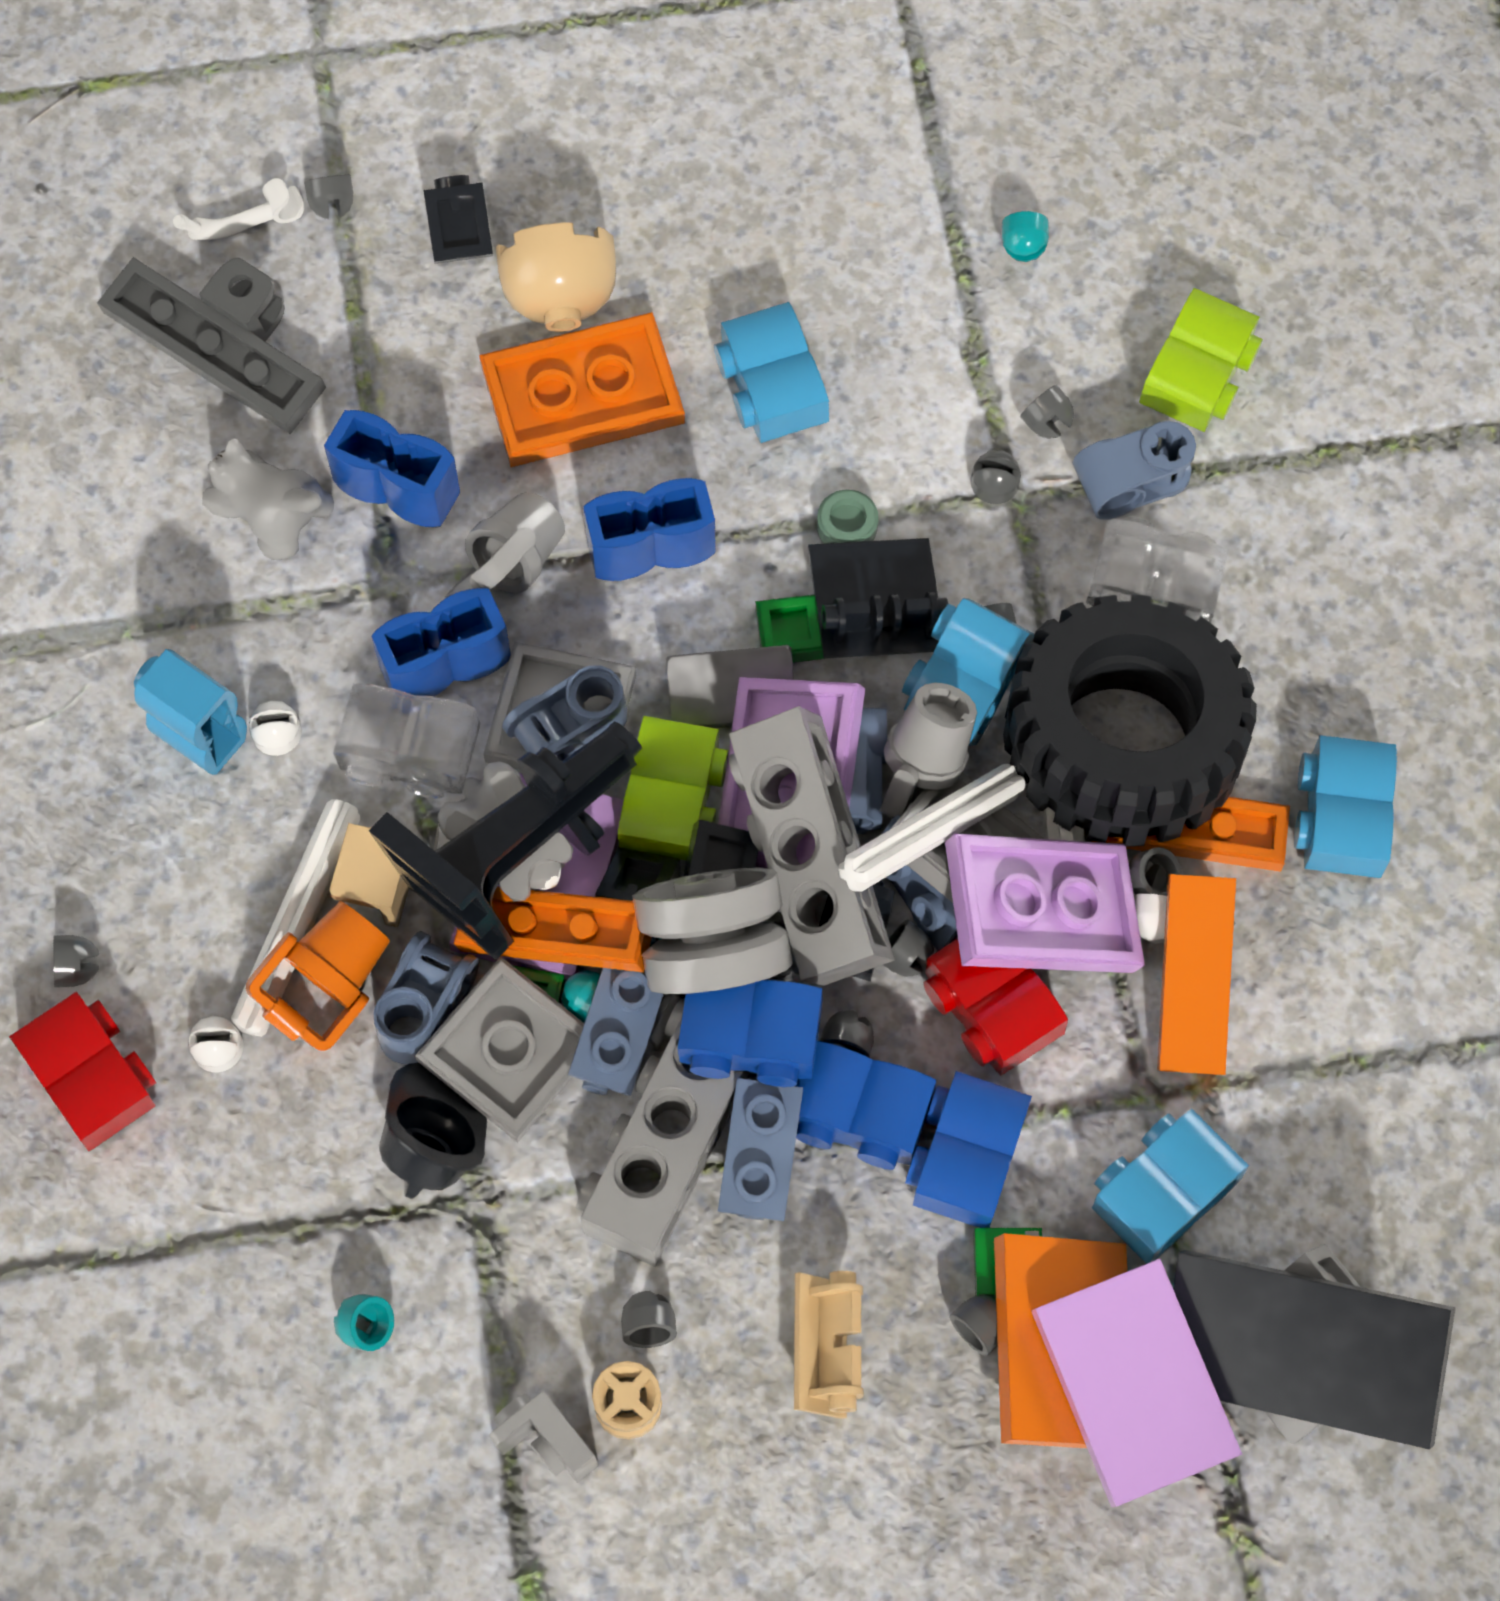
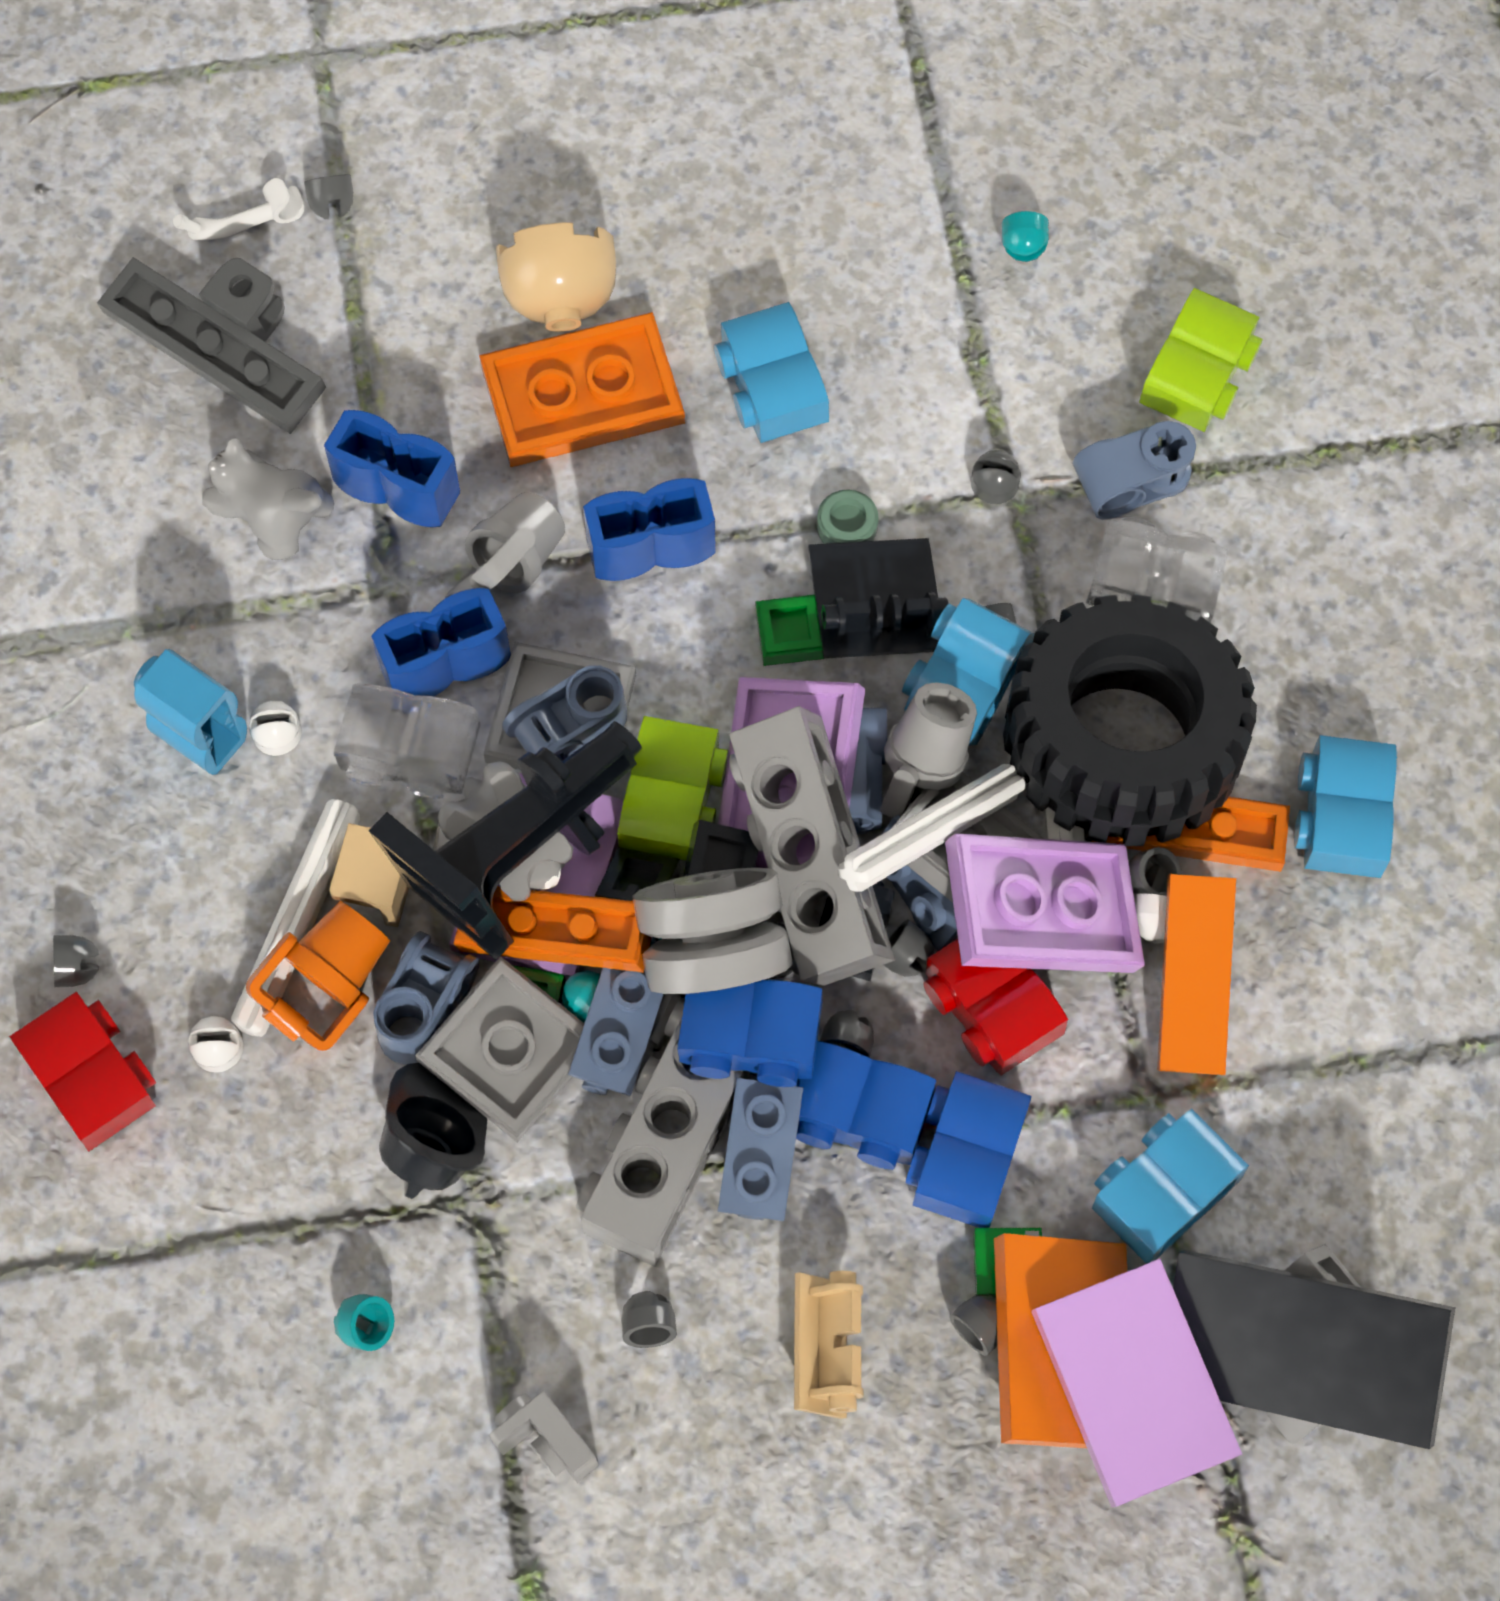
(457, 220): black bracket -> none
(619, 1390): tan wheel -> none
(706, 683): flat silver slope -> none
(1046, 411): dark grey hinge -> none

